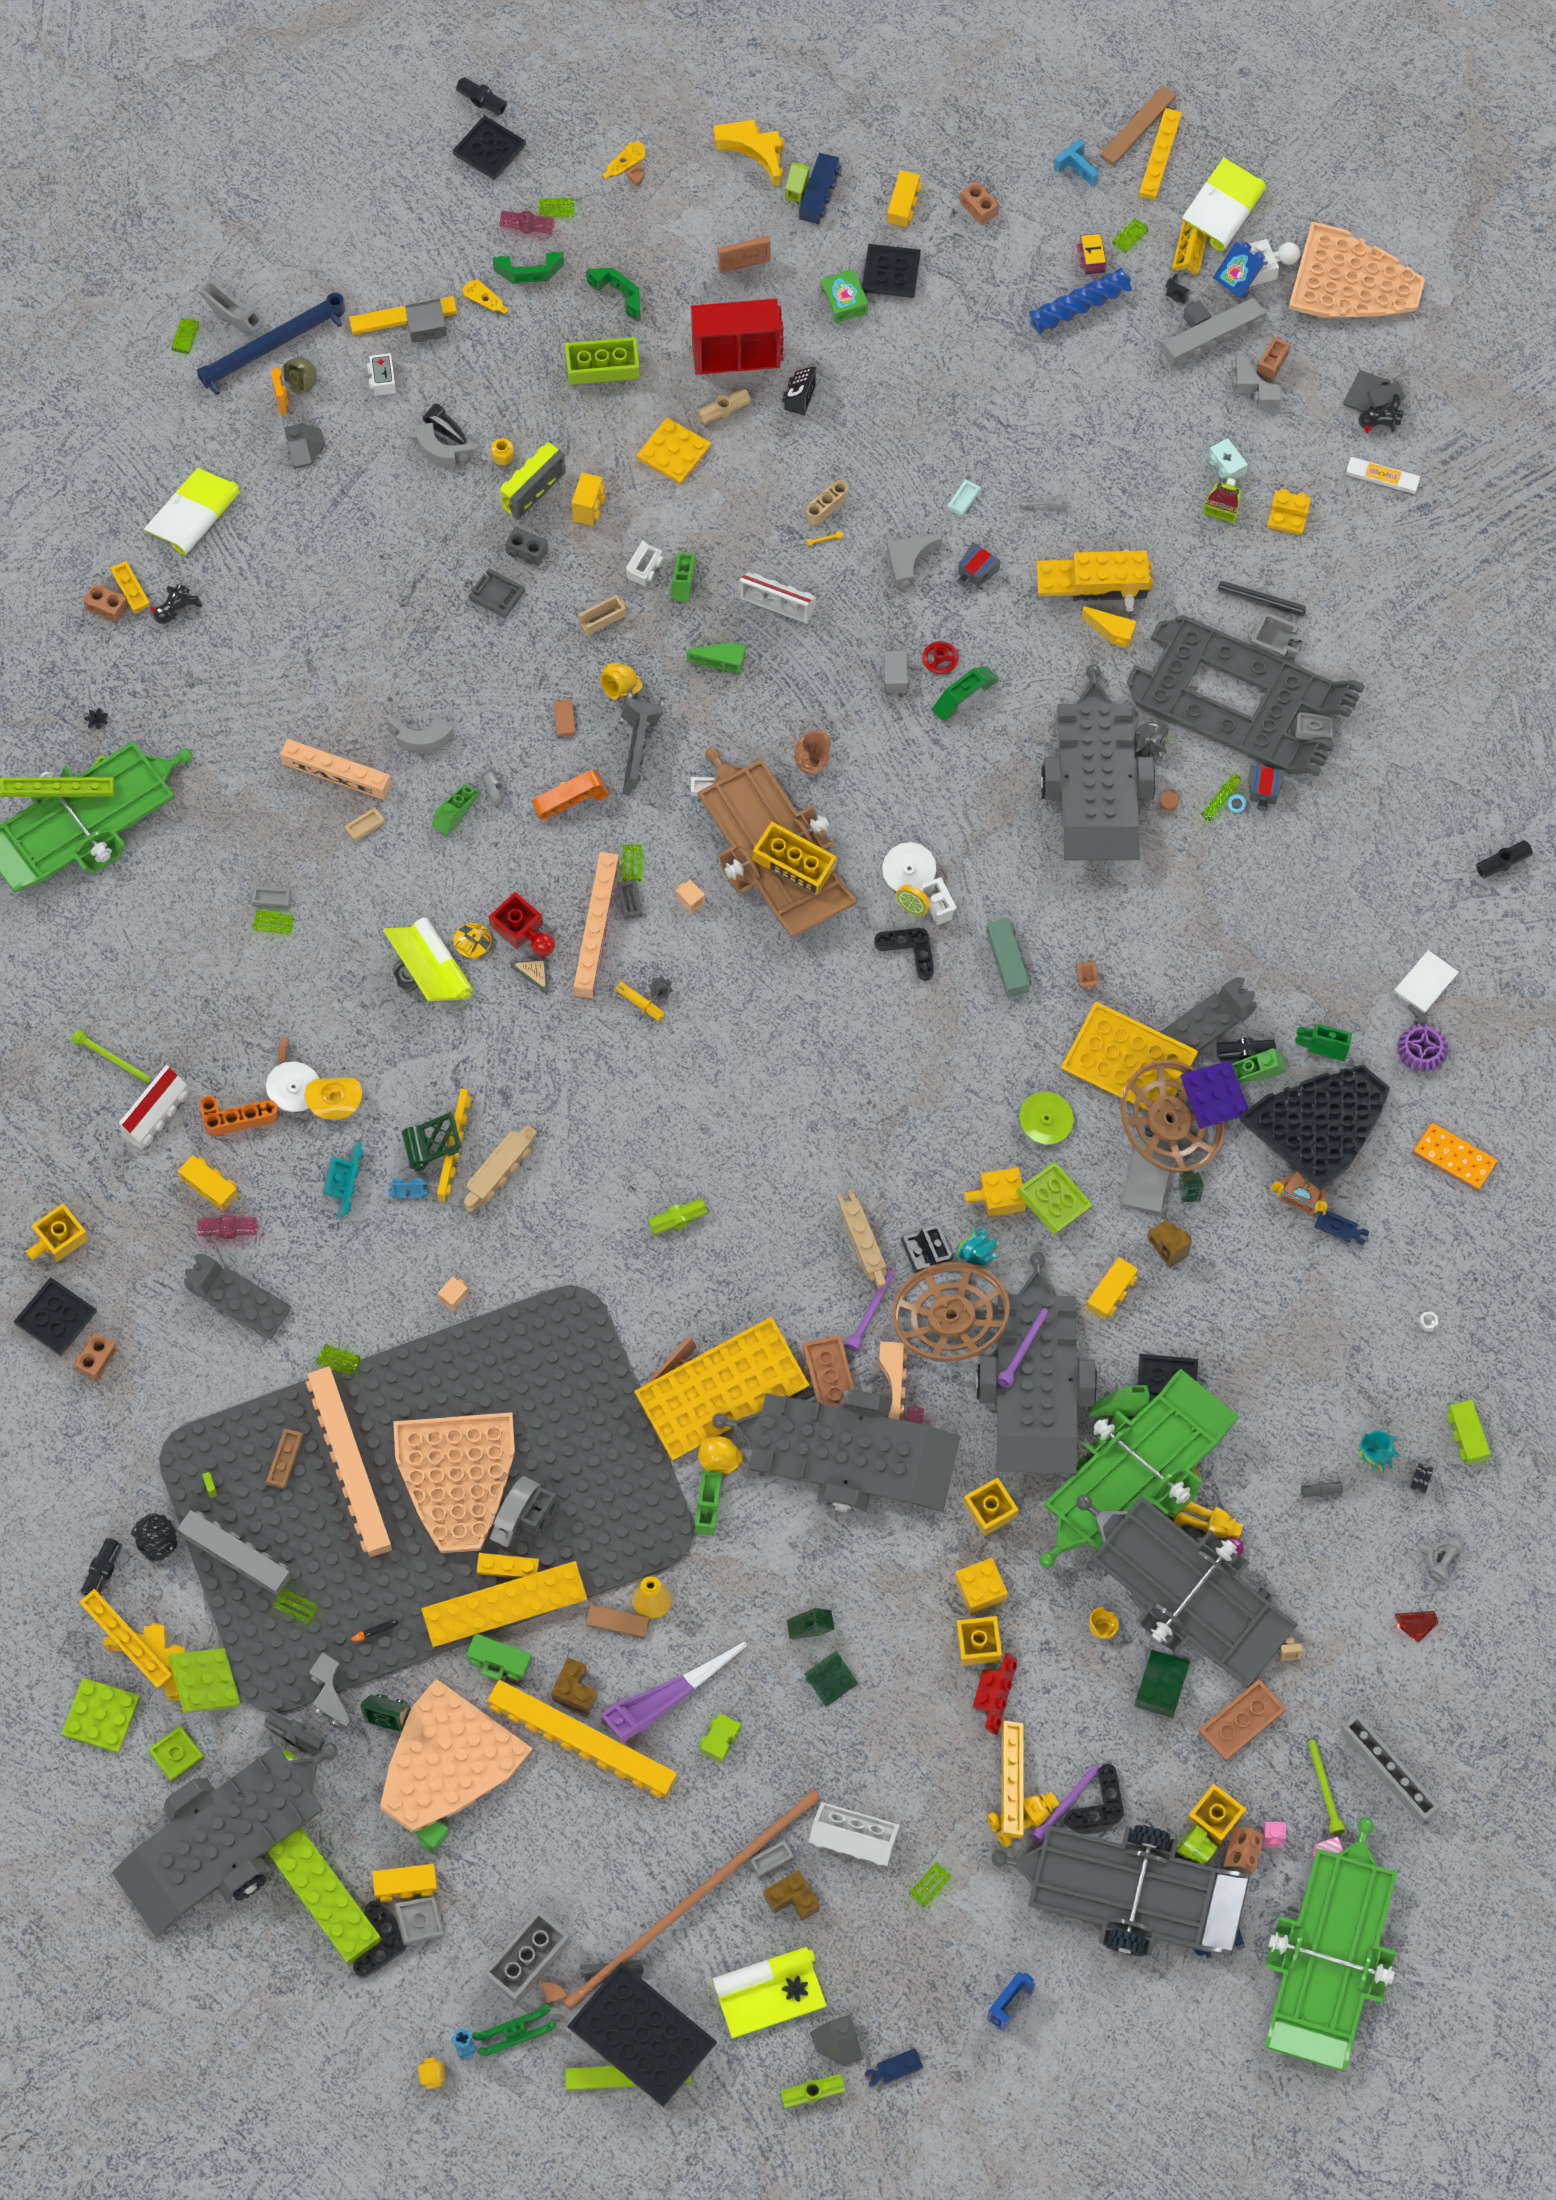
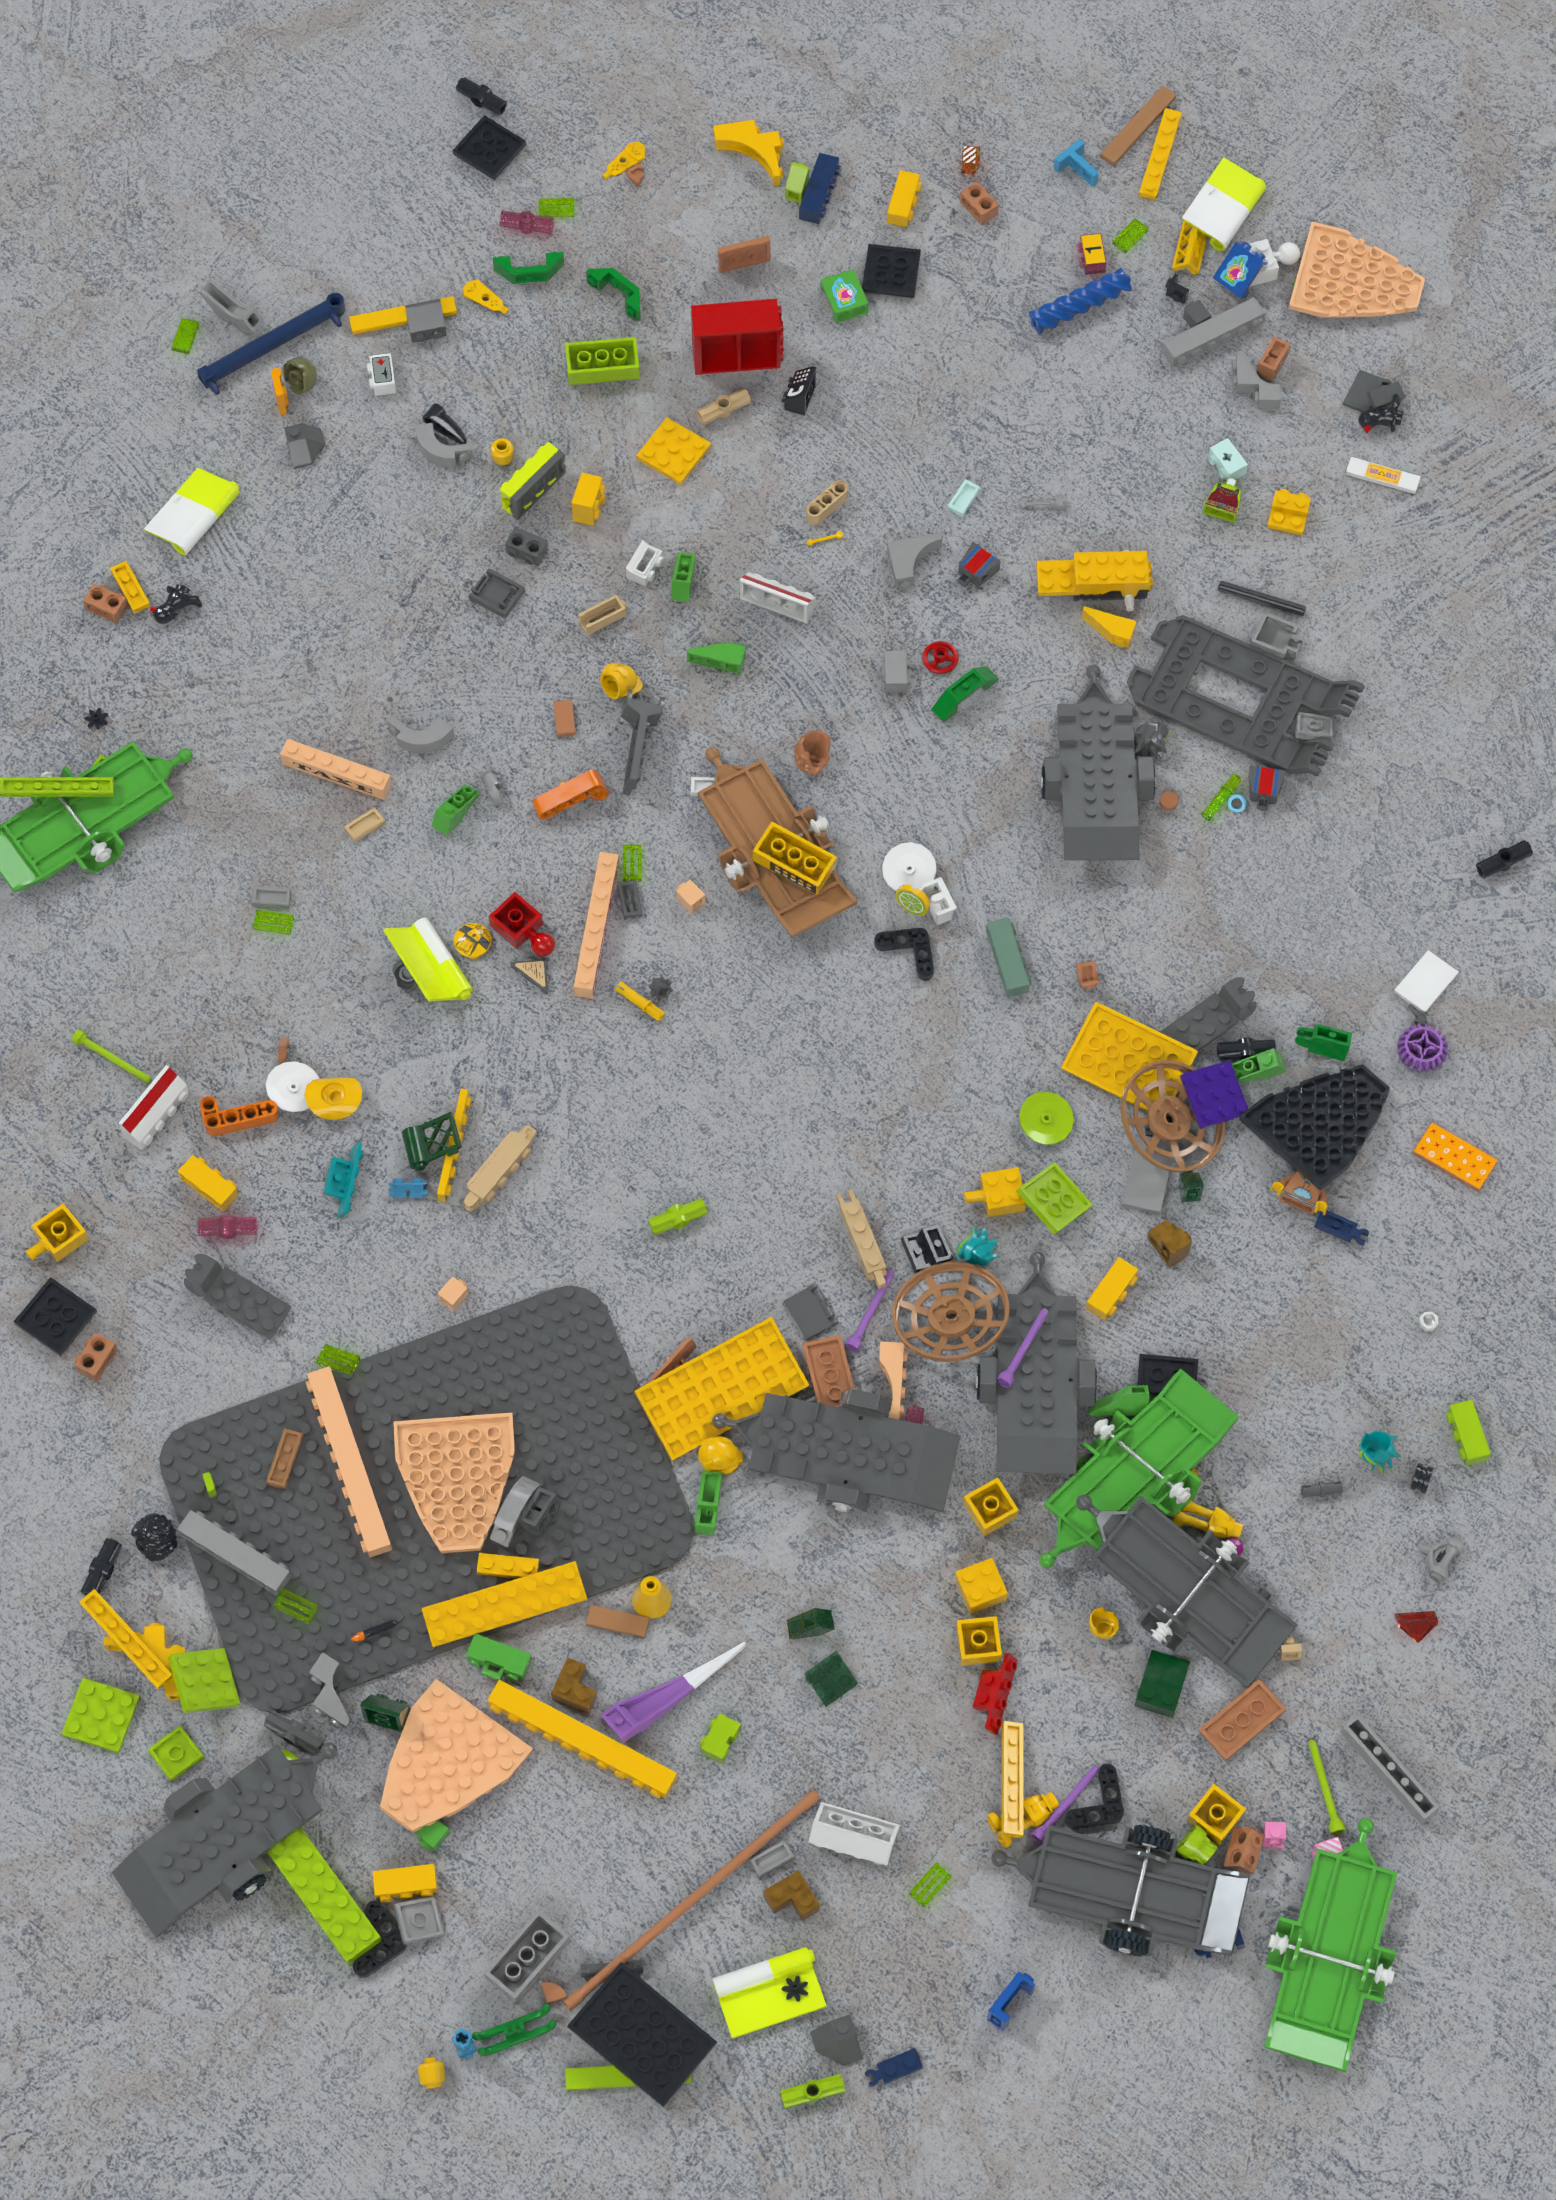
(810, 1312): none -> dark grey piece
(970, 159): none -> clear orange brick

